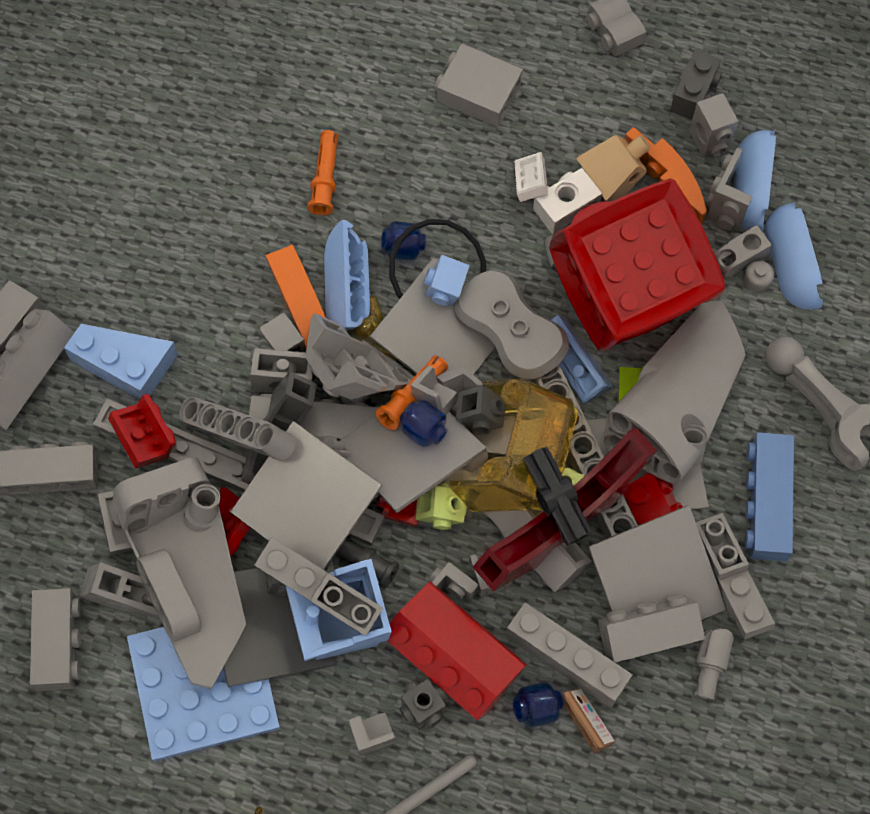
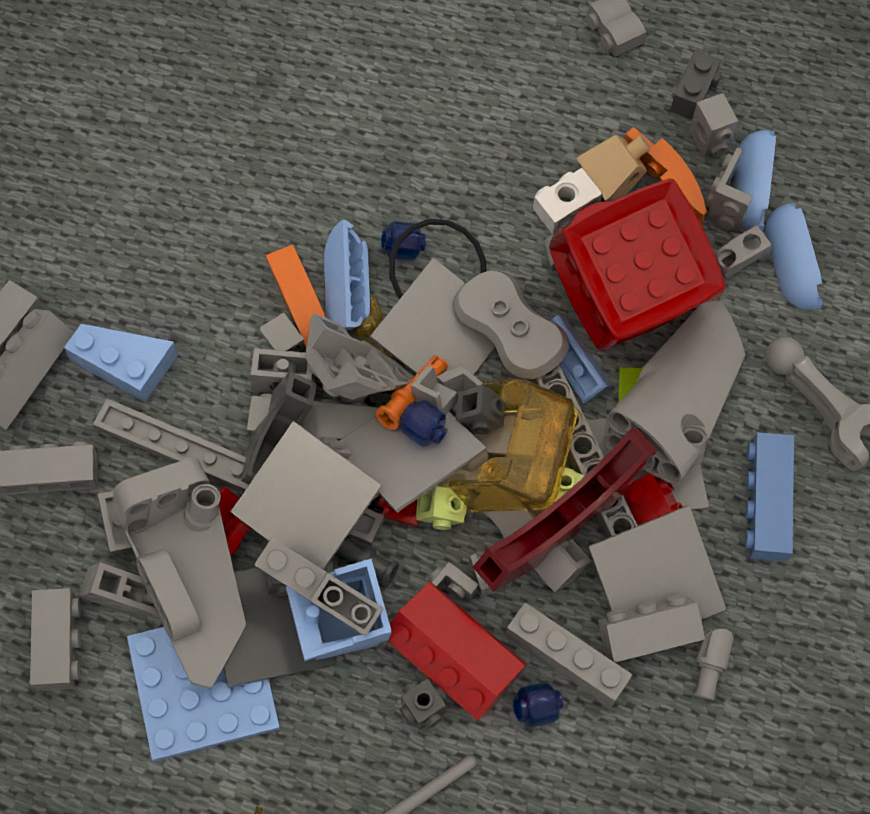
(143, 432): red bracket -> none
(237, 428): light grey beam -> none
(323, 183): orange pin -> none
(371, 733): light grey panel -> none
(445, 280): light blue brick -> none
(478, 84): light grey brick -> none
(530, 177): white plate -> none
(556, 496): black piece -> none
(587, 720): medium nougat slope -> none
(733, 577): light grey slope -> none
(758, 276): light grey piece -> none

